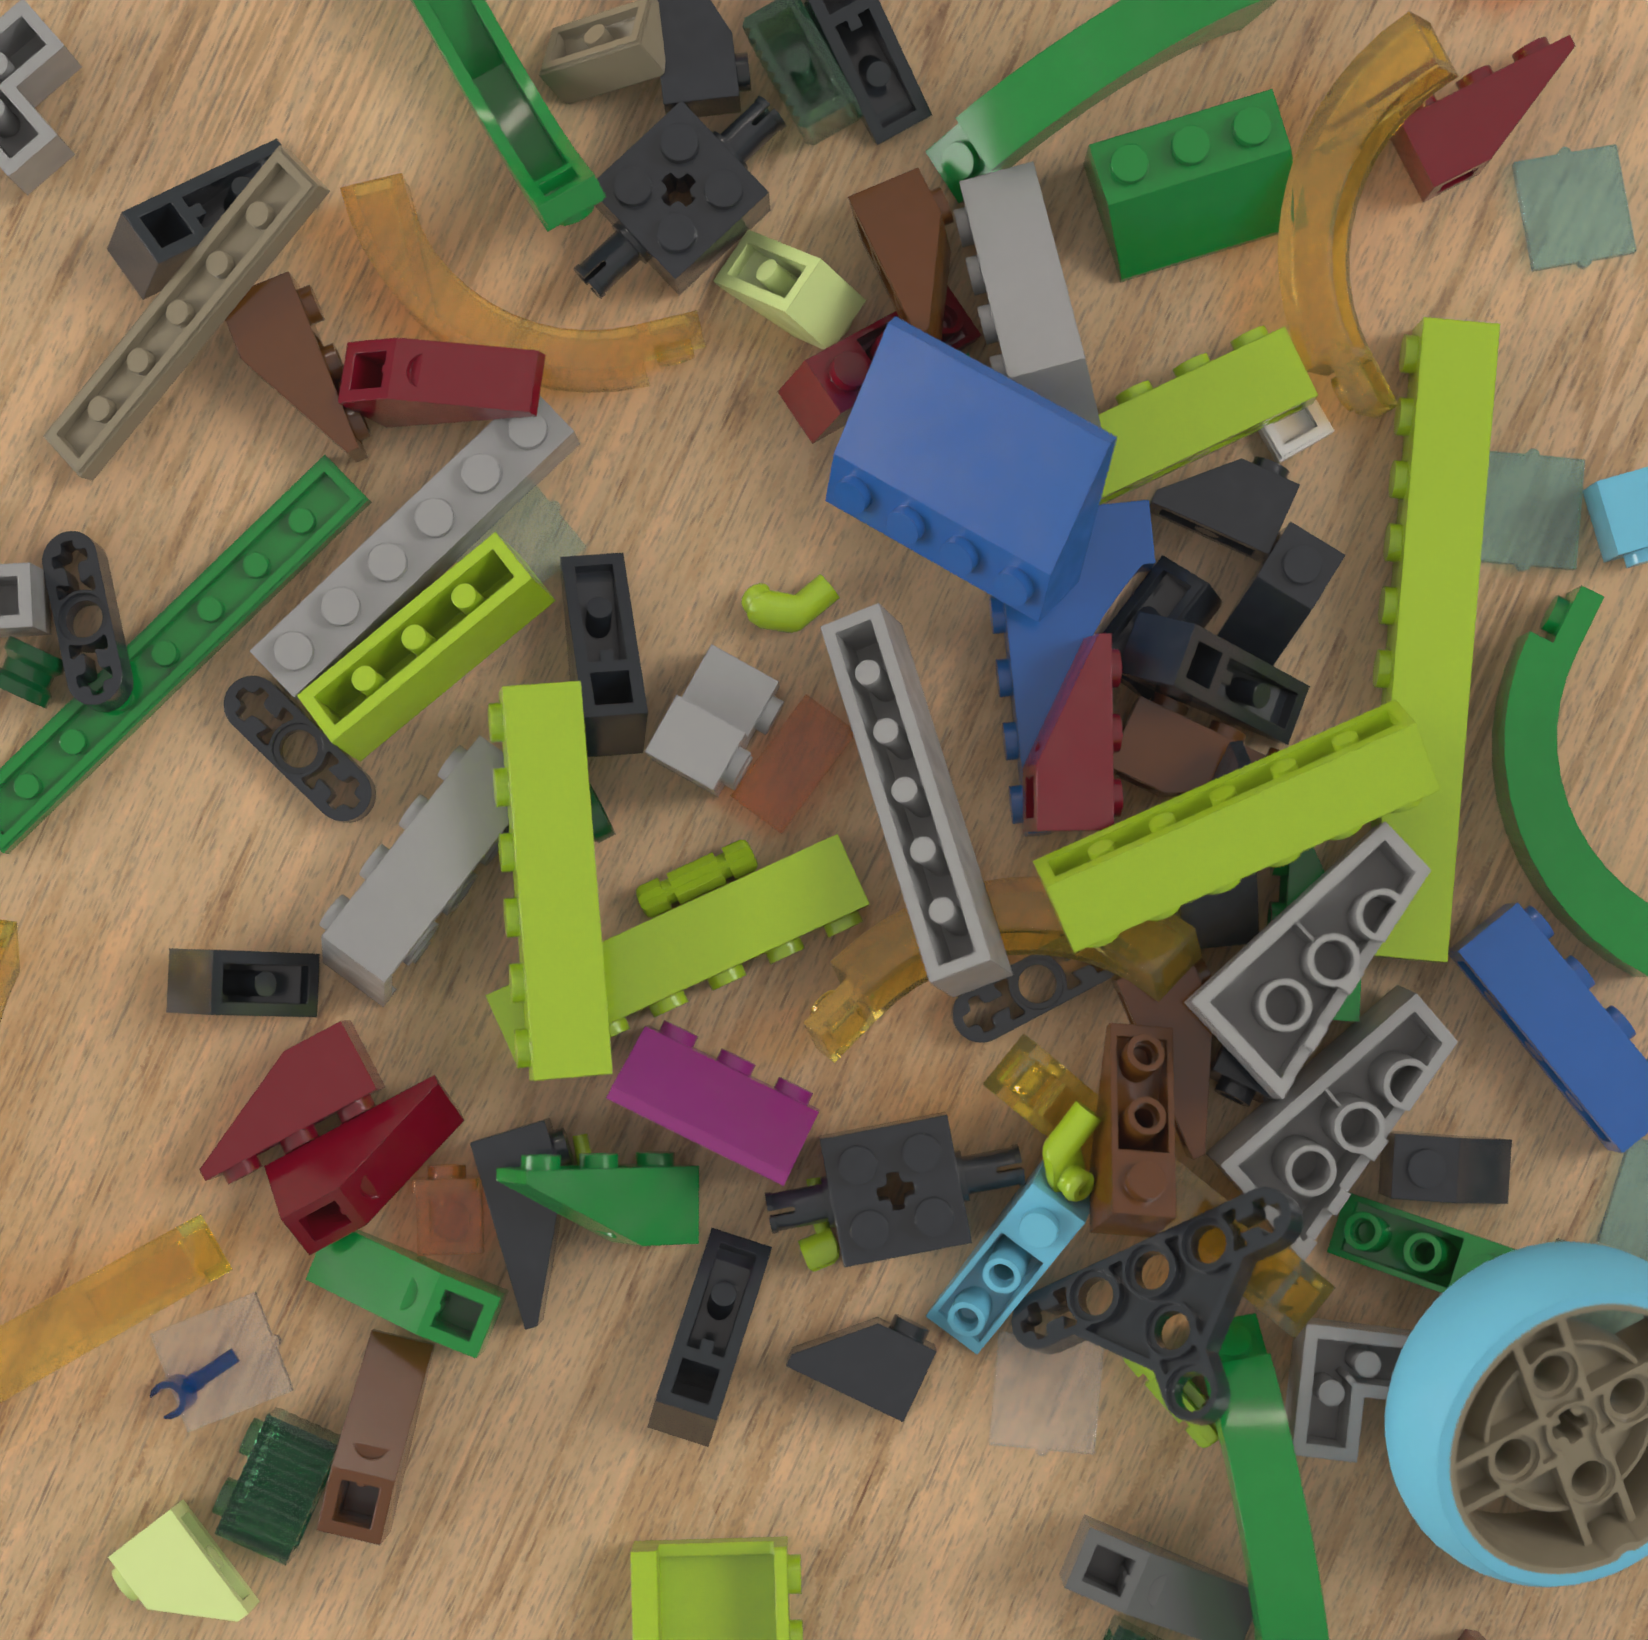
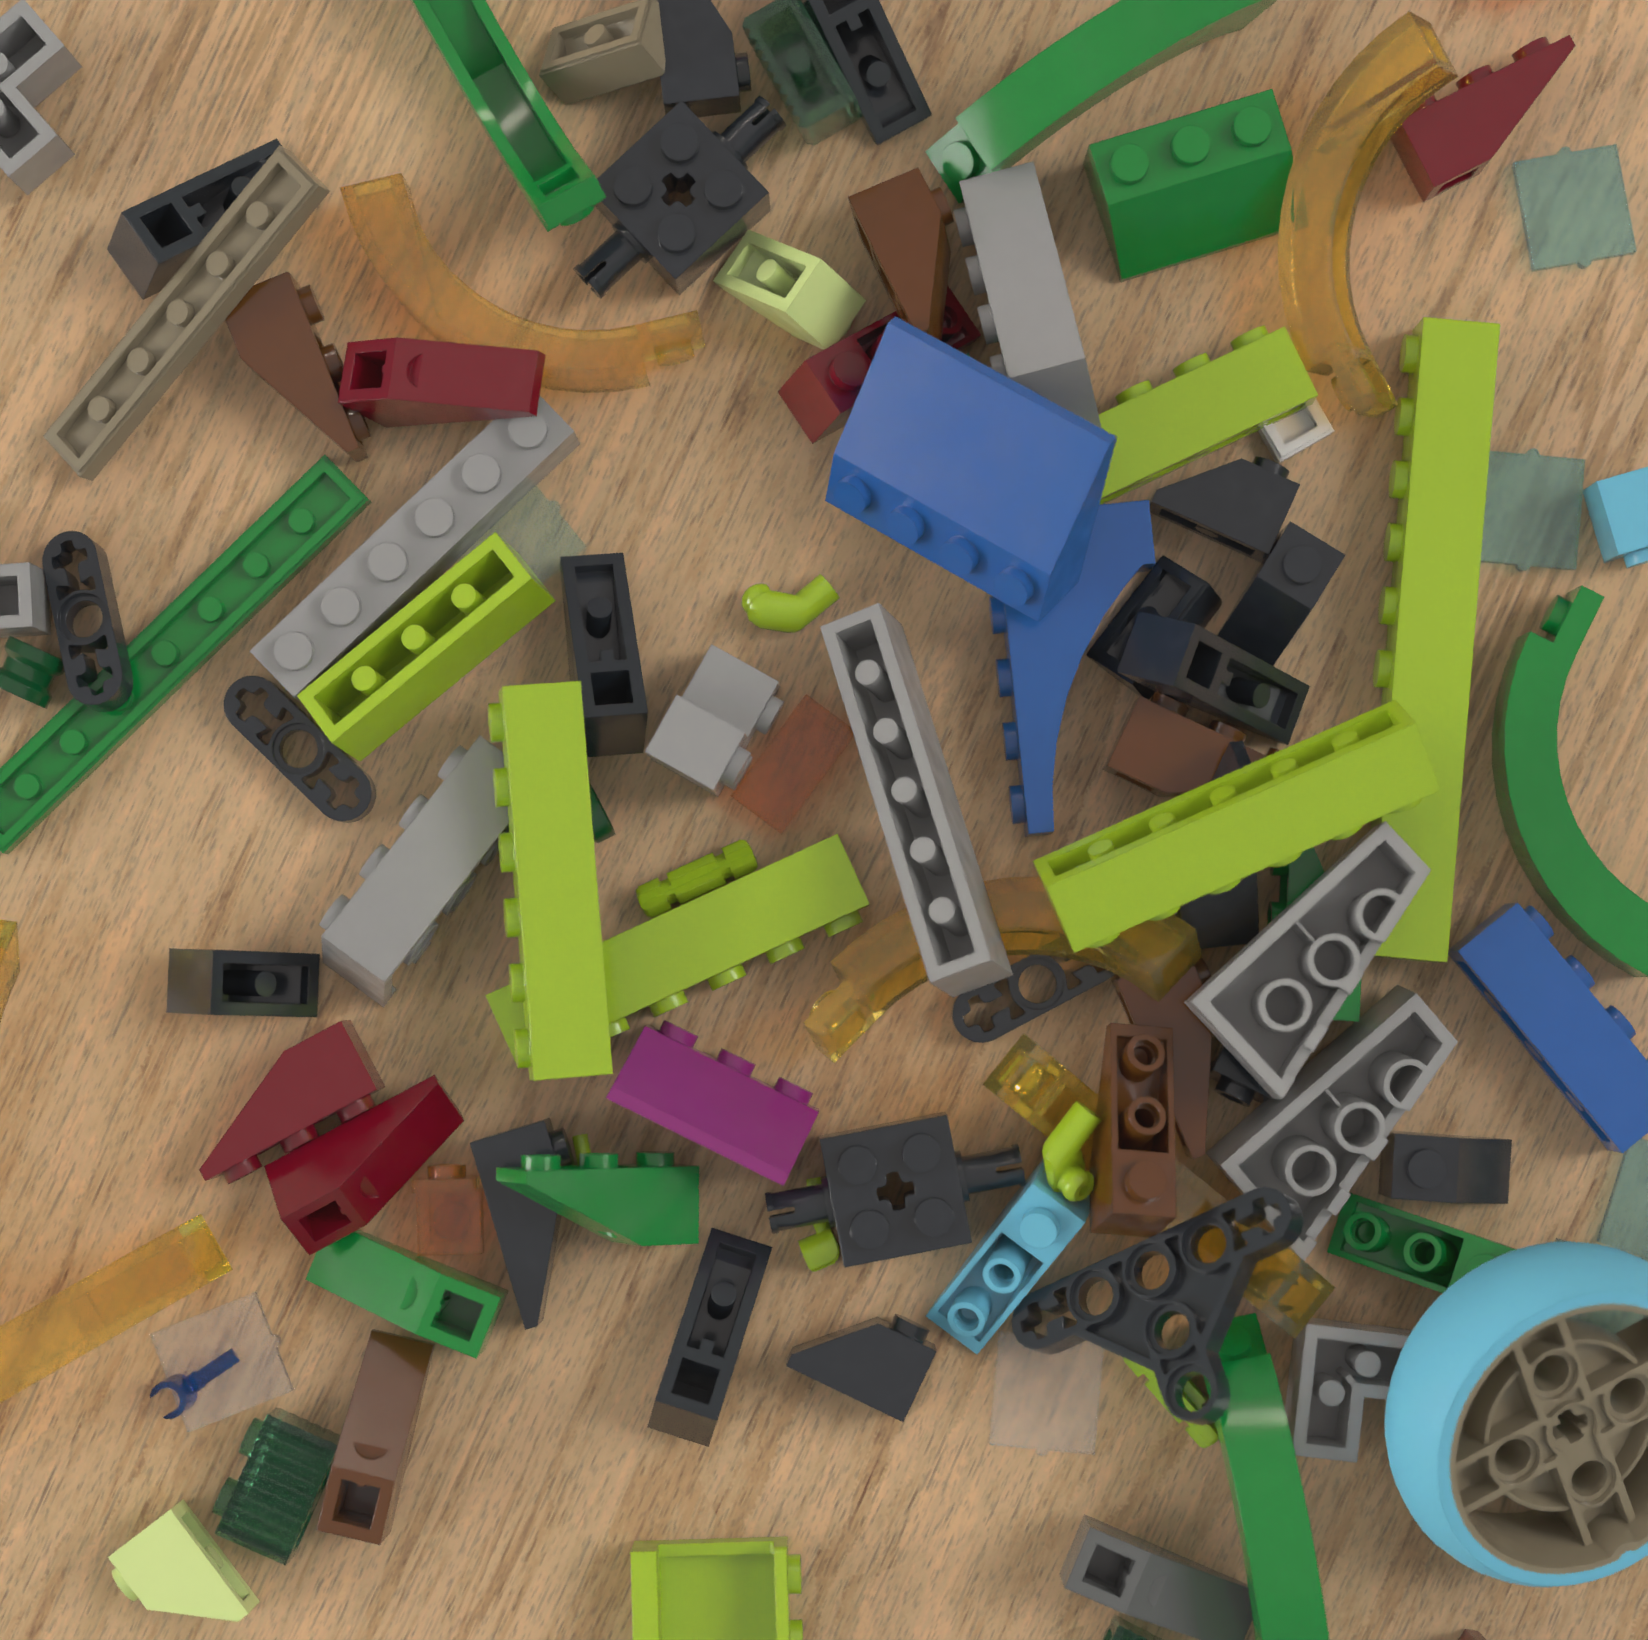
(1071, 762): dark red slope -> none

